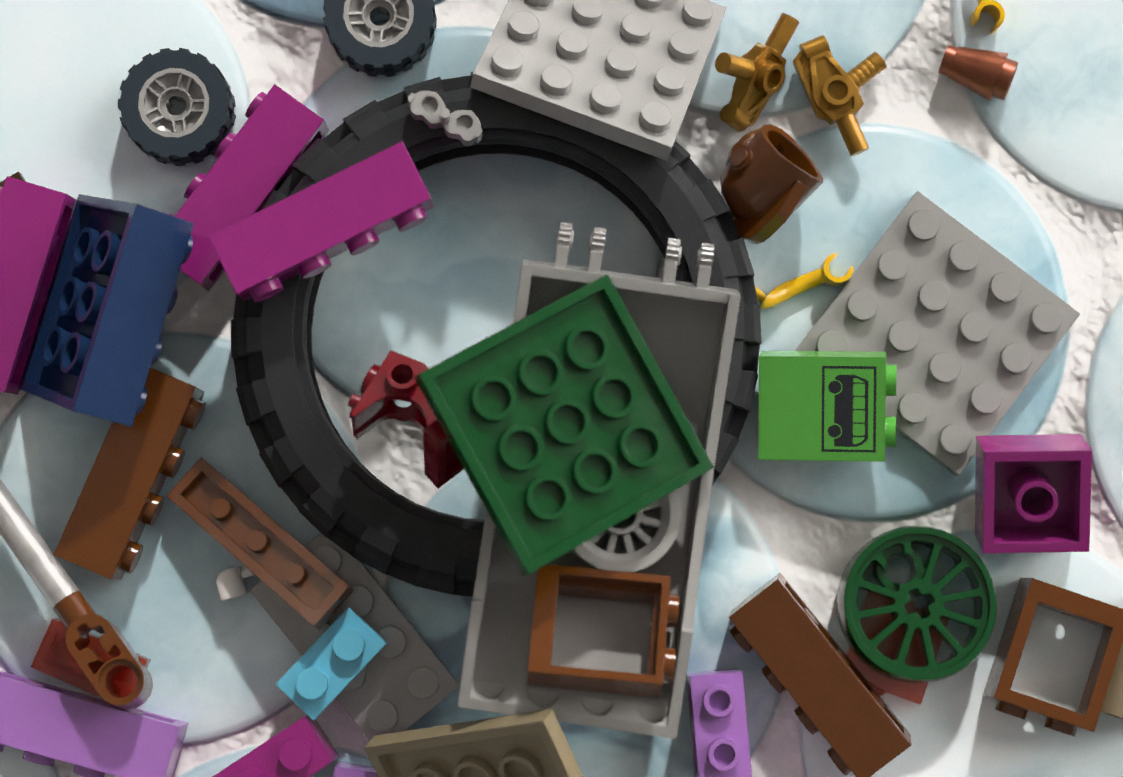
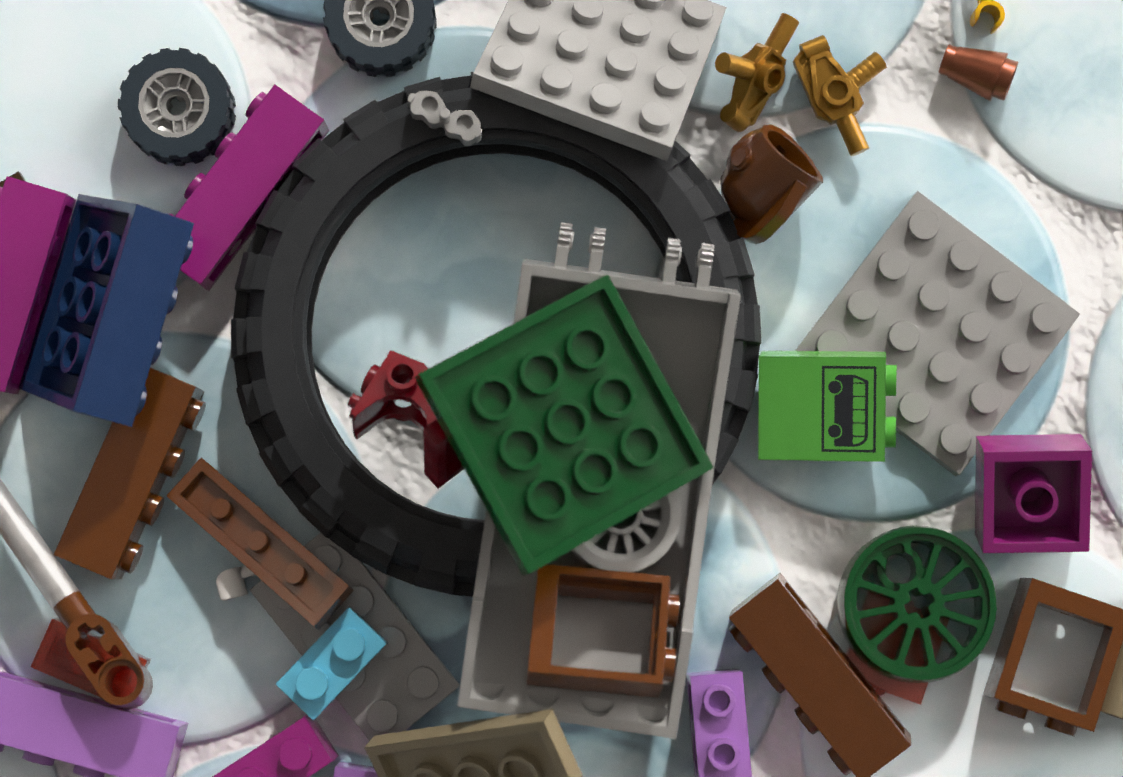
(322, 223): magenta brick -> none
(801, 284): yellow piece -> none

